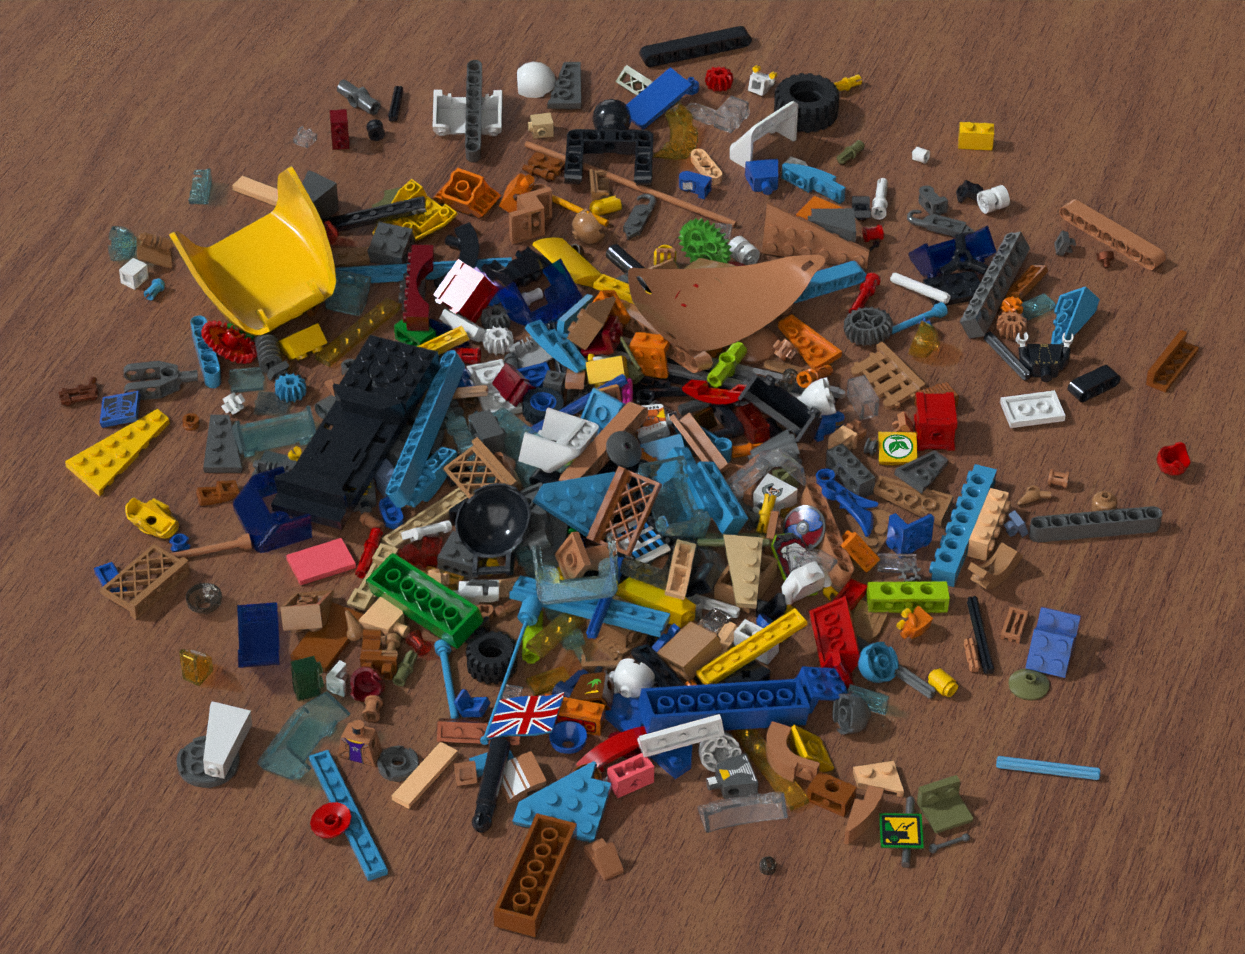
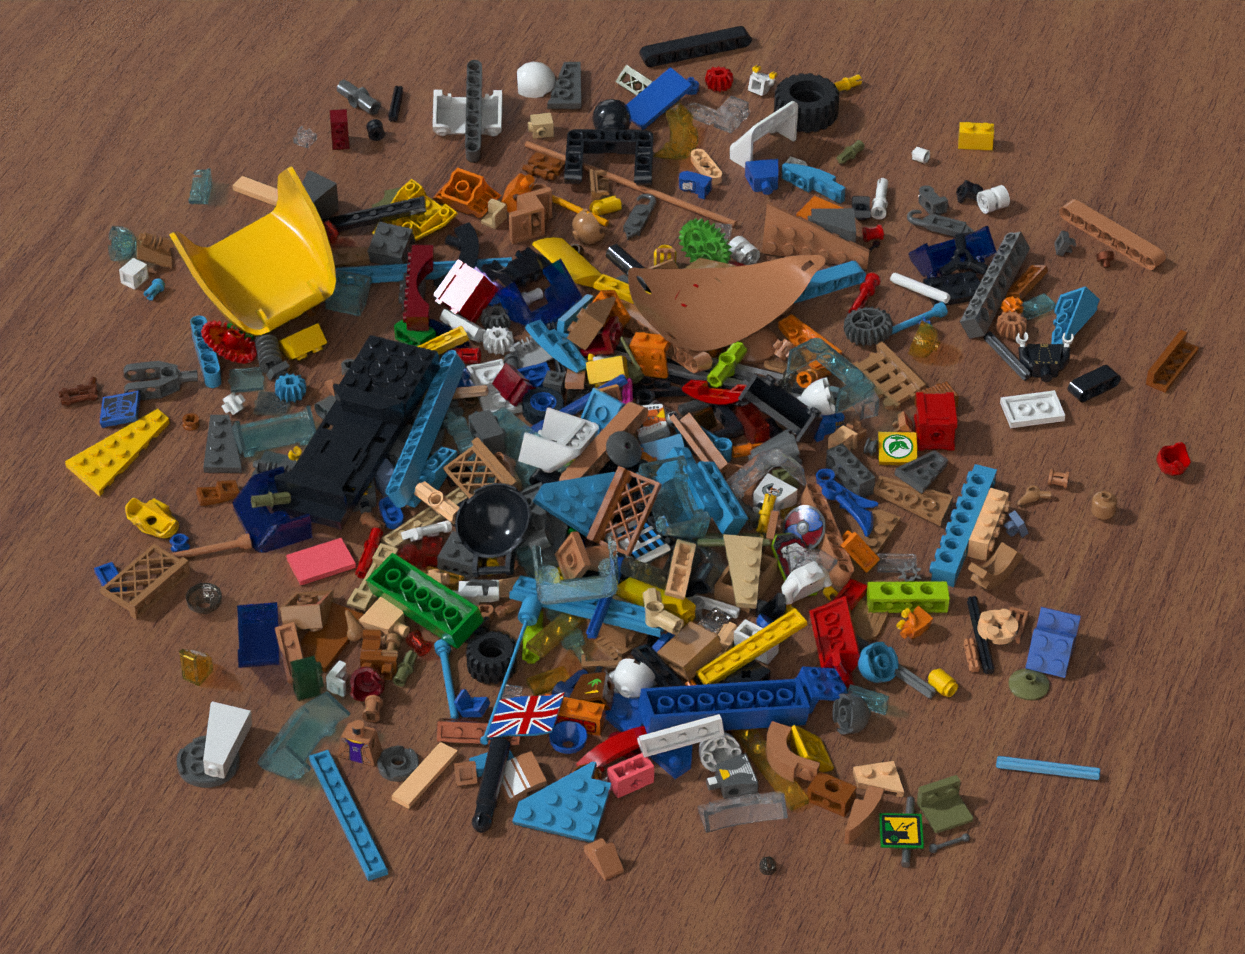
(270, 499): none -> olive axle
(289, 646): none -> nougat plate
(330, 820): red dish -> none
(357, 332): clear yellow tile -> none
(437, 501): none -> light nougat piece
(496, 214): none -> tan panel
(535, 875): dark orange brick -> none
(656, 615): none -> tan piece
(857, 383): none -> clear light blue windscreen
(910, 537): blue bracket -> none
(1003, 618): none -> light nougat plate
(1095, 524): dark grey beam -> none

